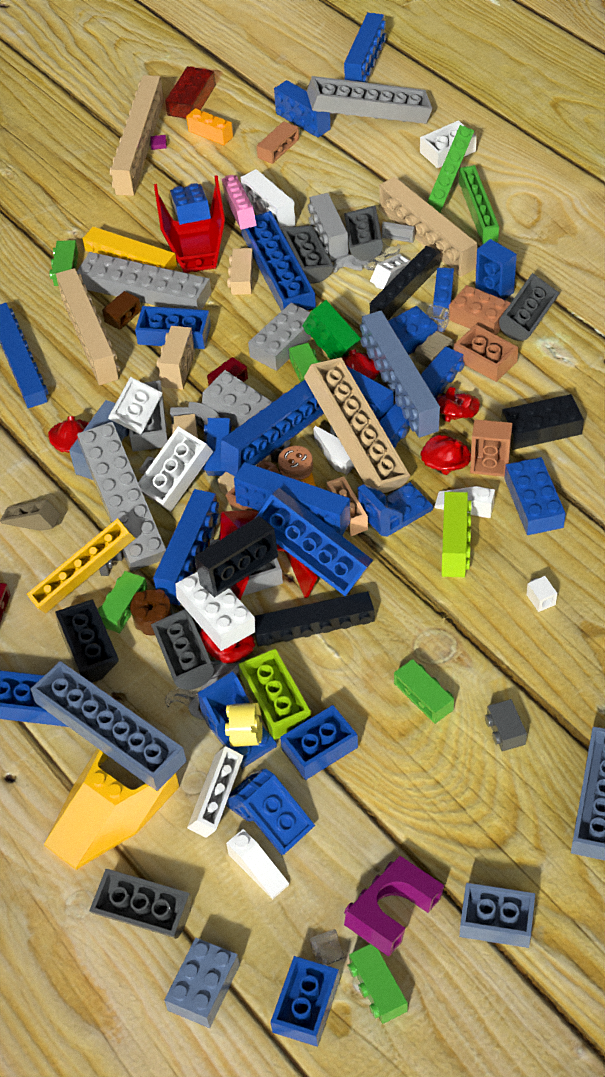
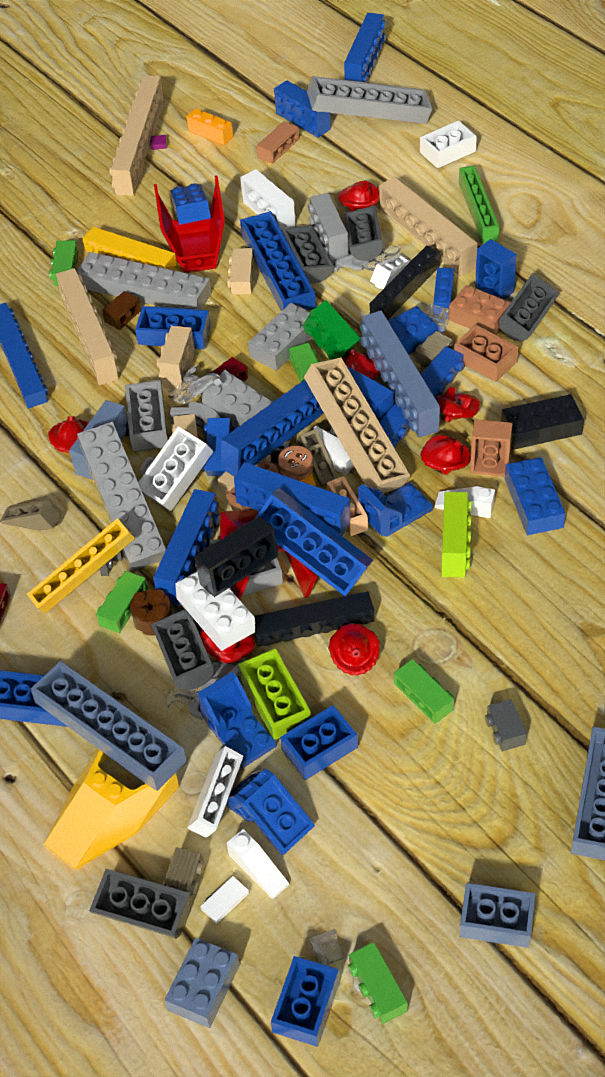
(87, 640): black slope -> none
(135, 405): white tile -> none
(184, 870): none -> dark tan brick
(190, 92): clear red brick -> none
(192, 386): none -> piece
(224, 900): none -> white tile
(238, 201): bright pink brick -> none
(244, 724): light yellow brick -> none
(322, 464): none -> dark tan slope
(354, 649): none -> red piece
(359, 195): none -> red piece
(398, 232): light grey tile -> none
(398, 879): magenta arch -> none
(450, 167): bright green brick -> none
(541, 593): white brick -> none

